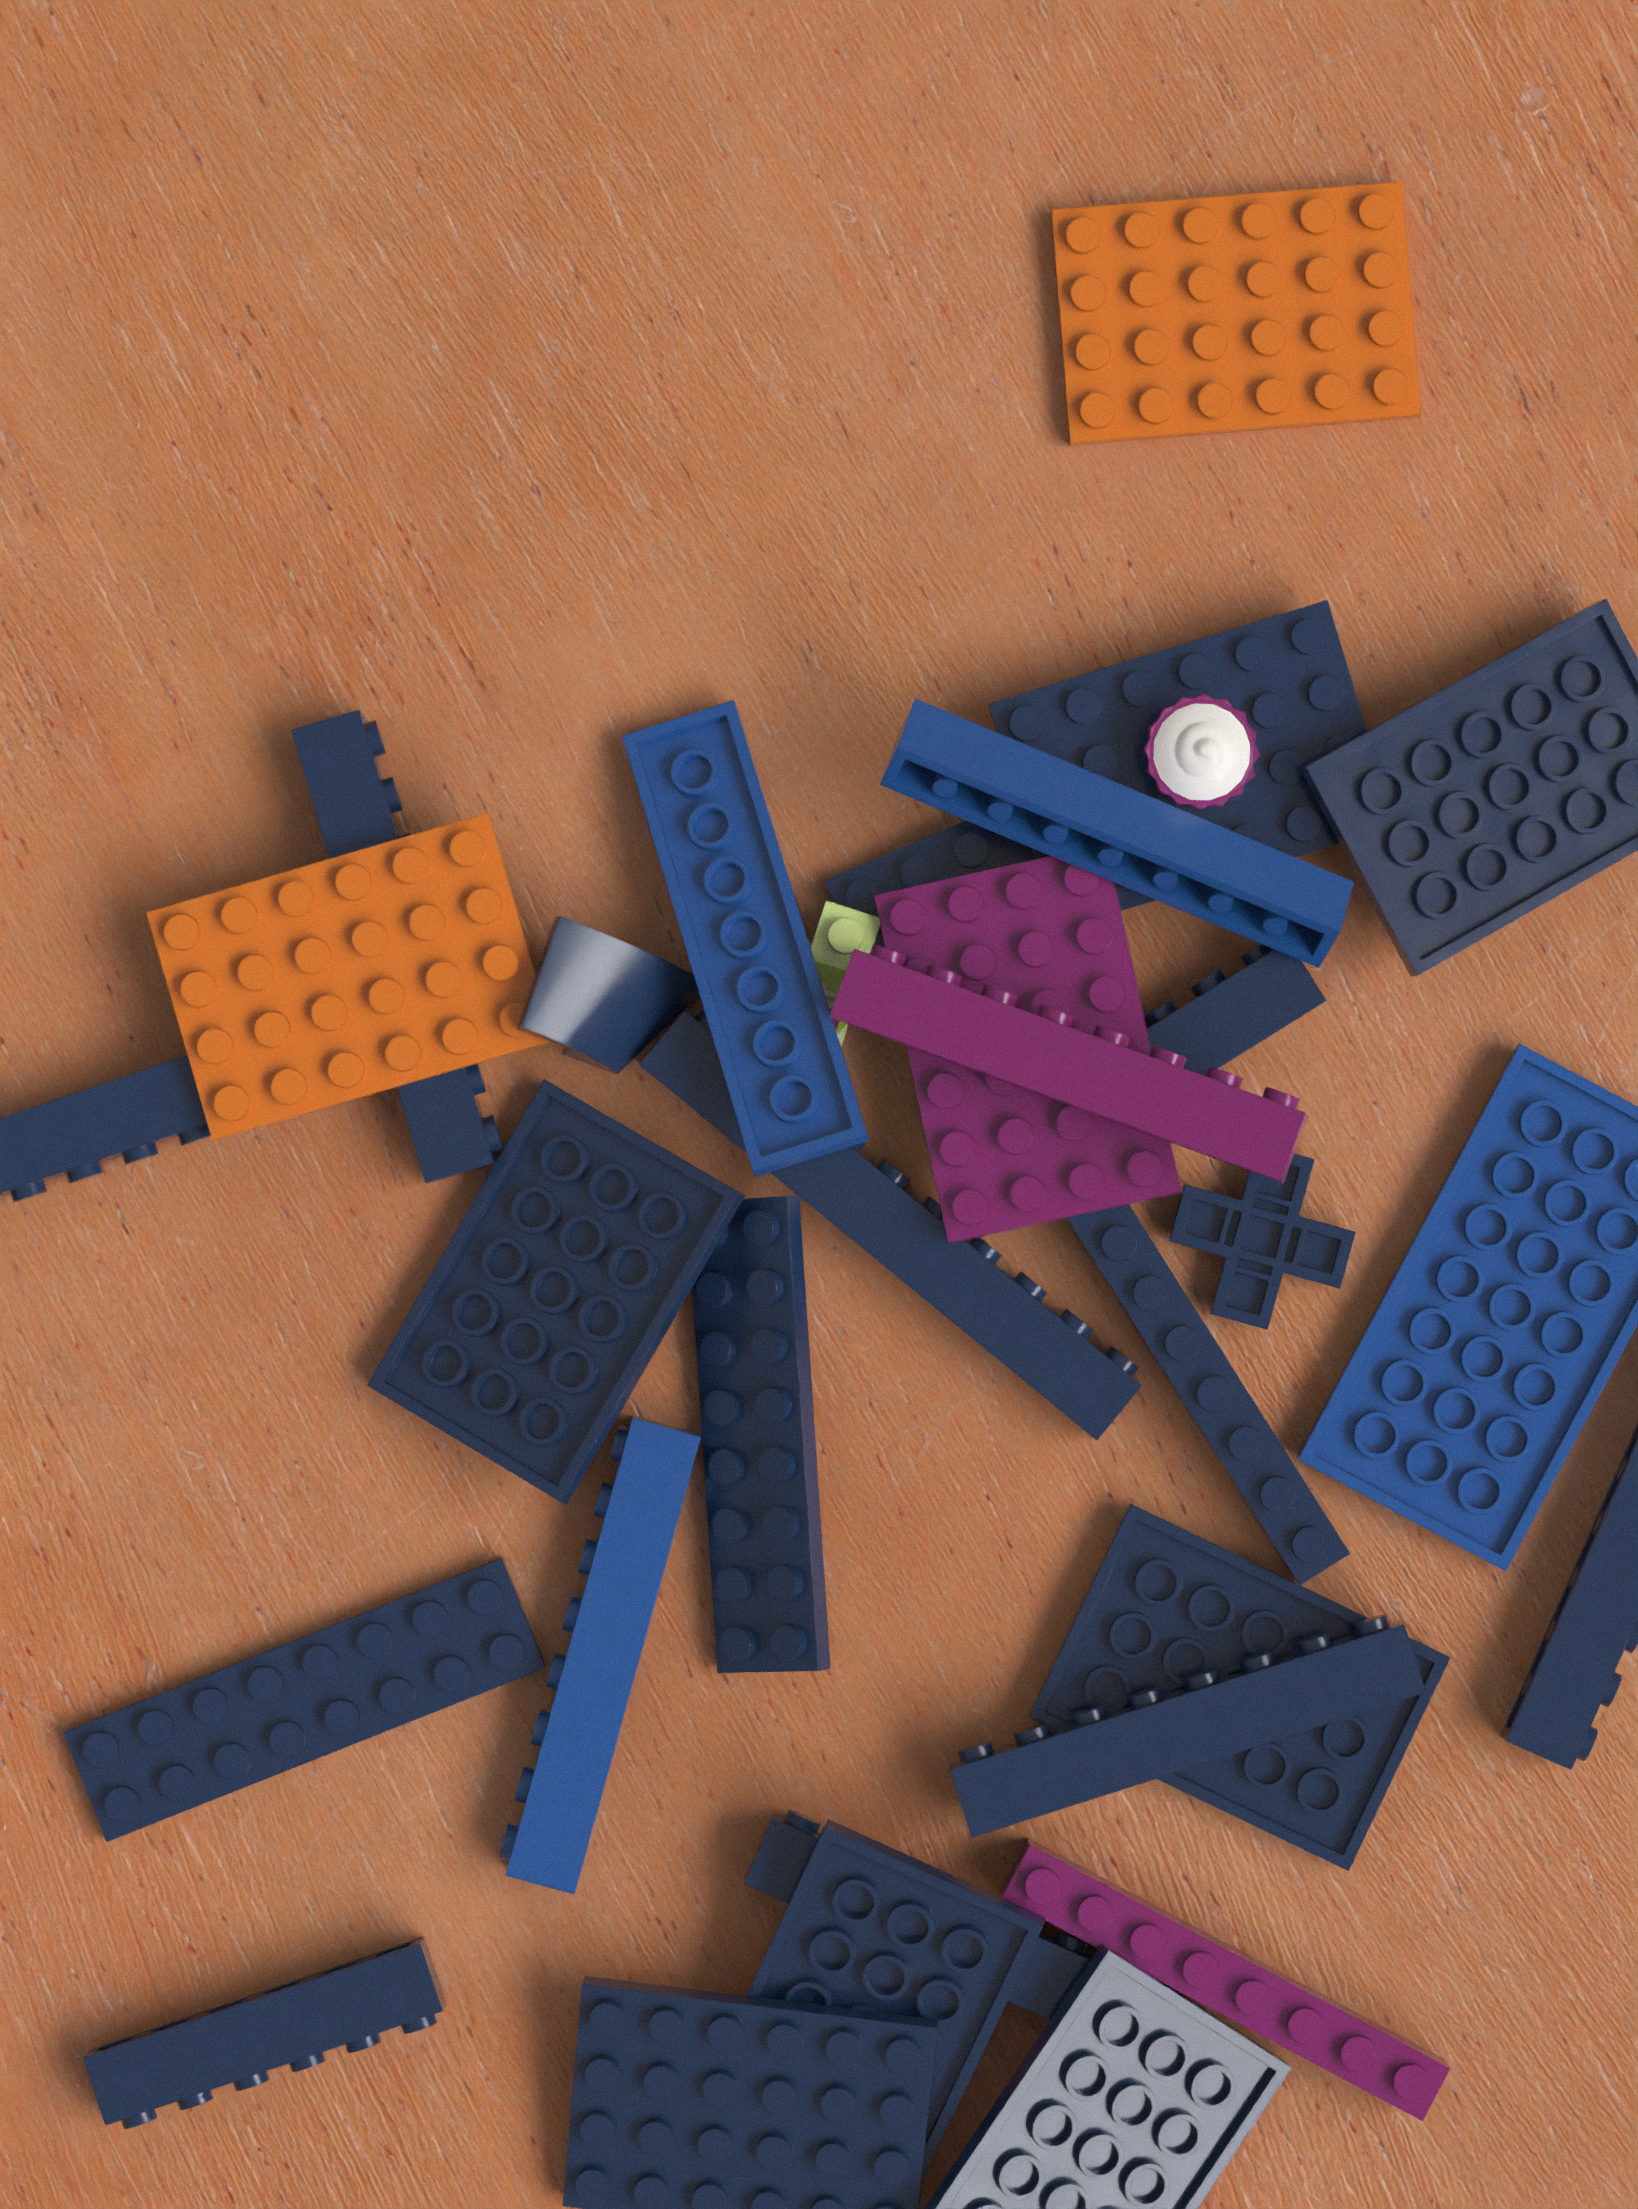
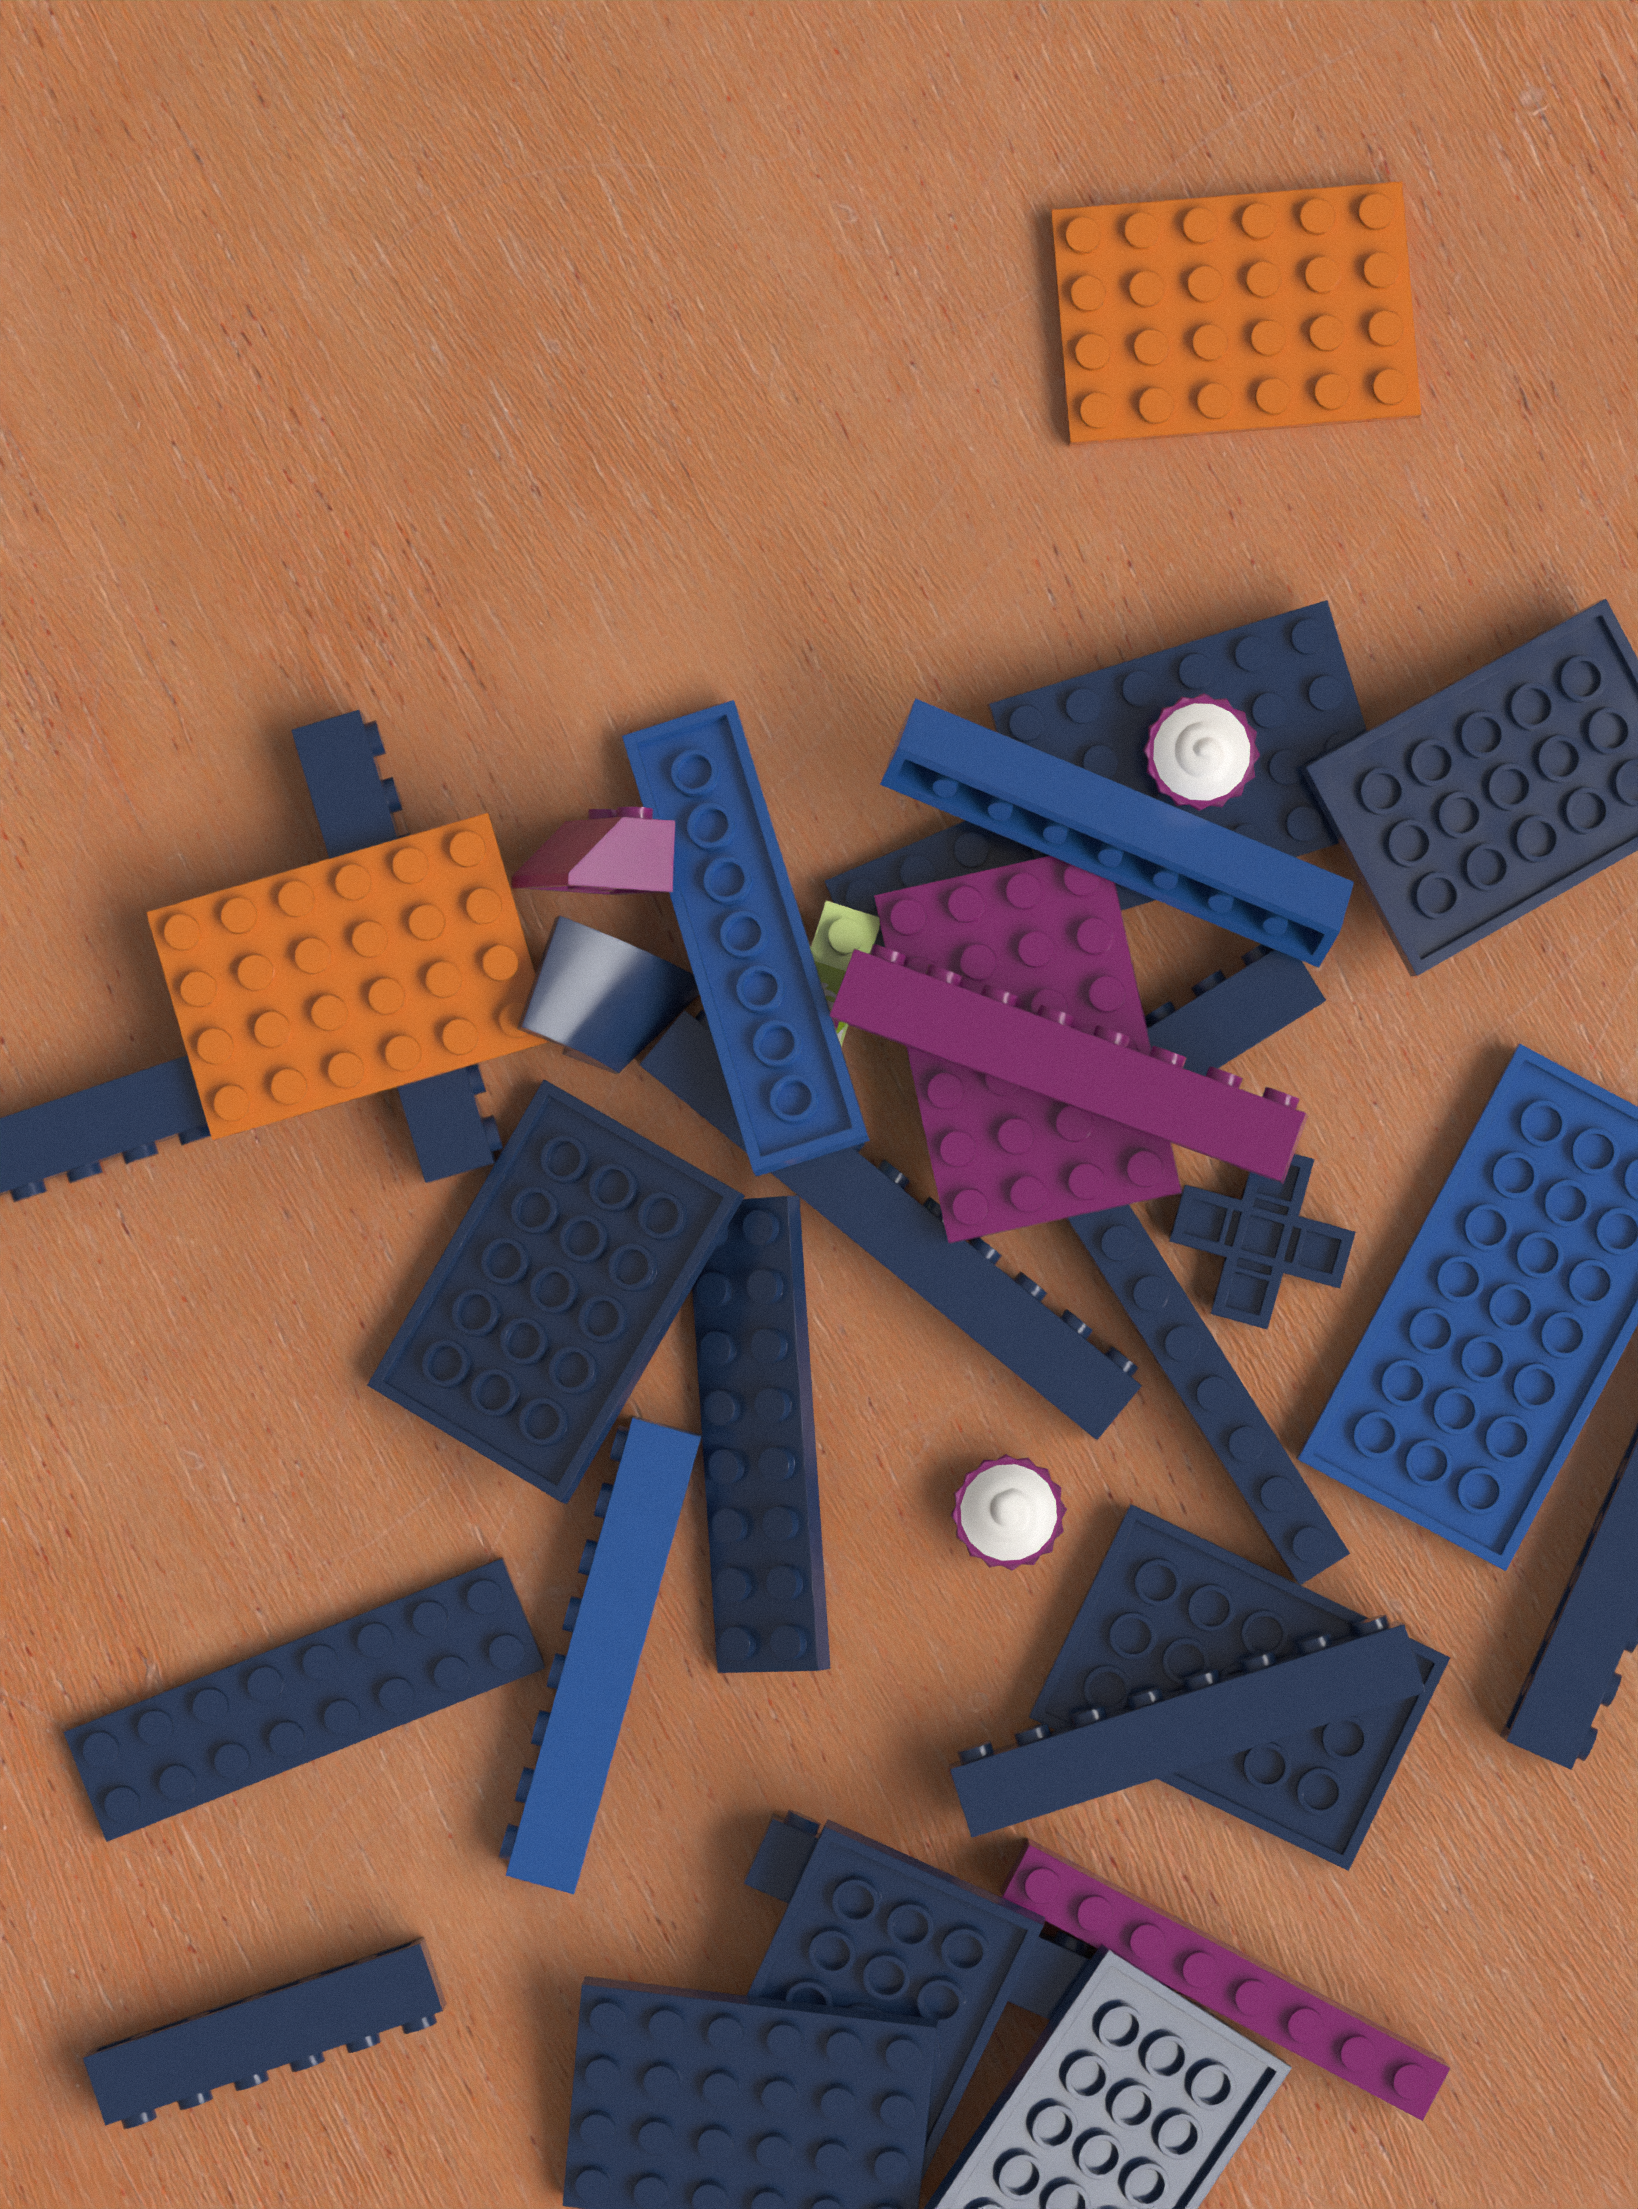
(604, 855): none -> magenta slope
(1008, 1512): none -> white piece

